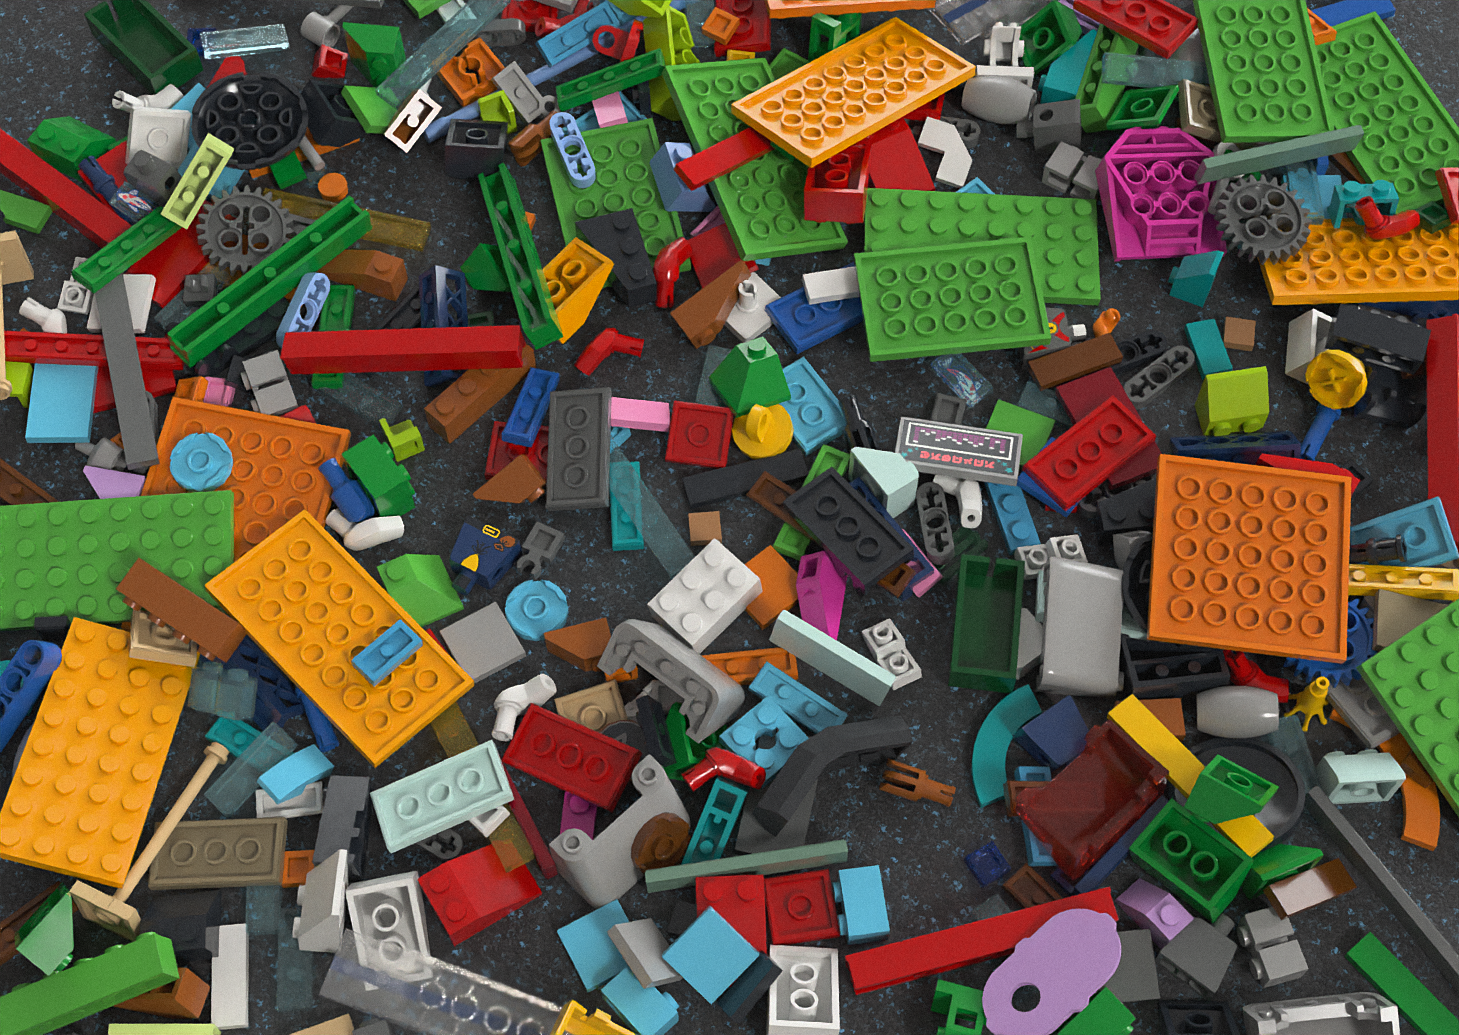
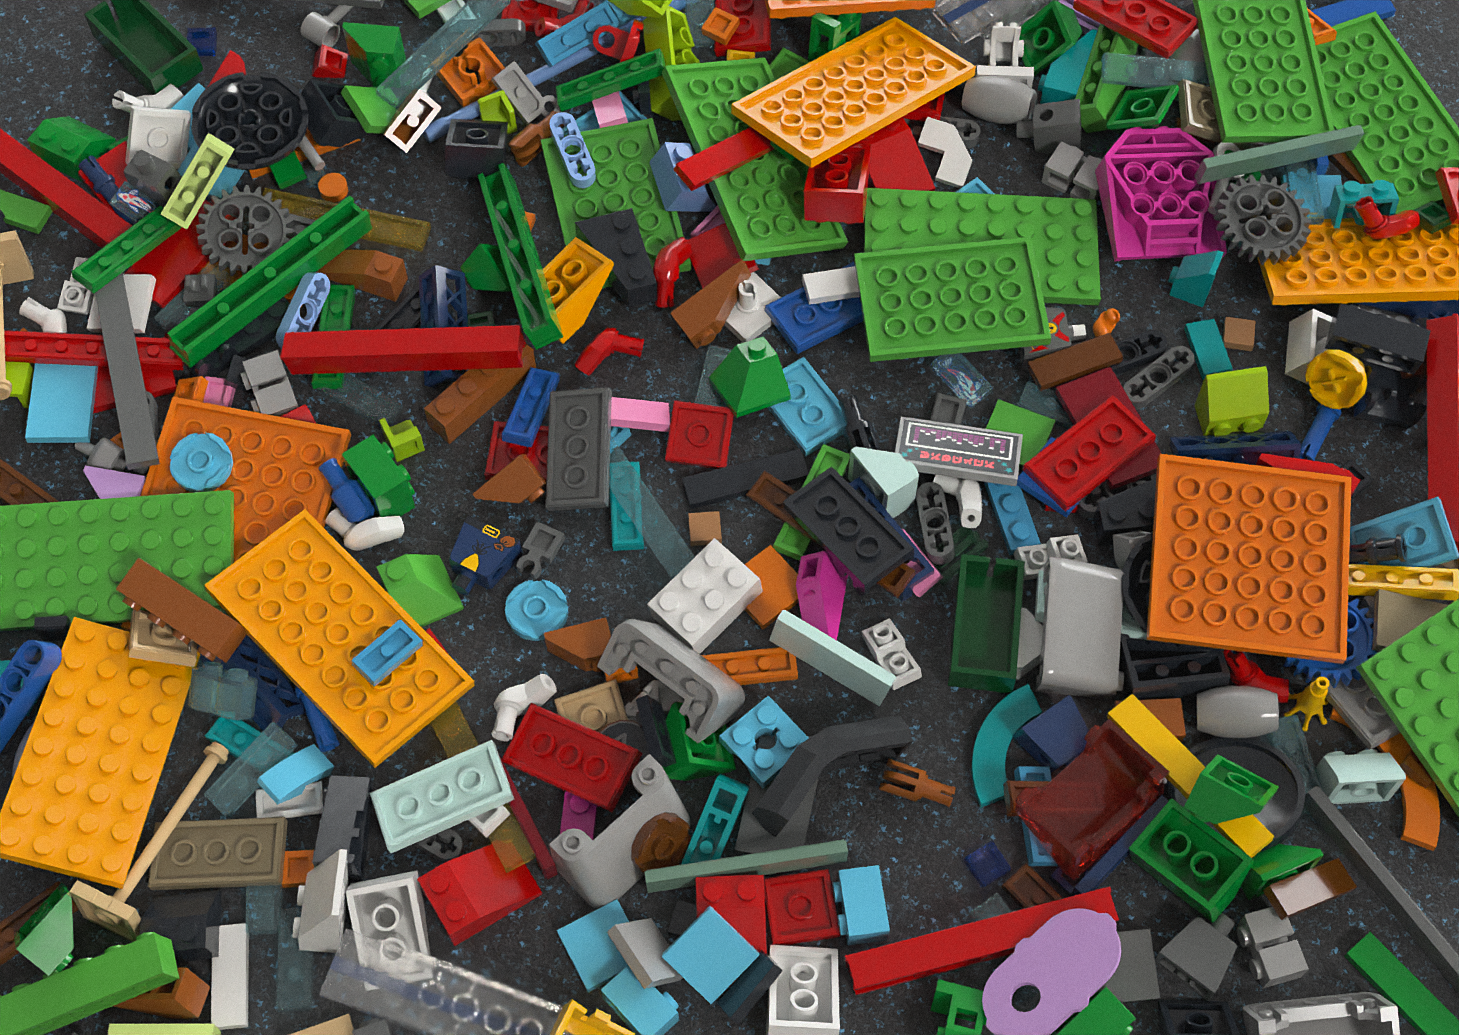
(244, 41): clear light blue tile -> none
(483, 642): light grey tile -> none
(729, 765): red arm -> none
(763, 431): yellow tile -> none
(796, 700): medium azure tile -> none
(1154, 910): lavender slope -> none

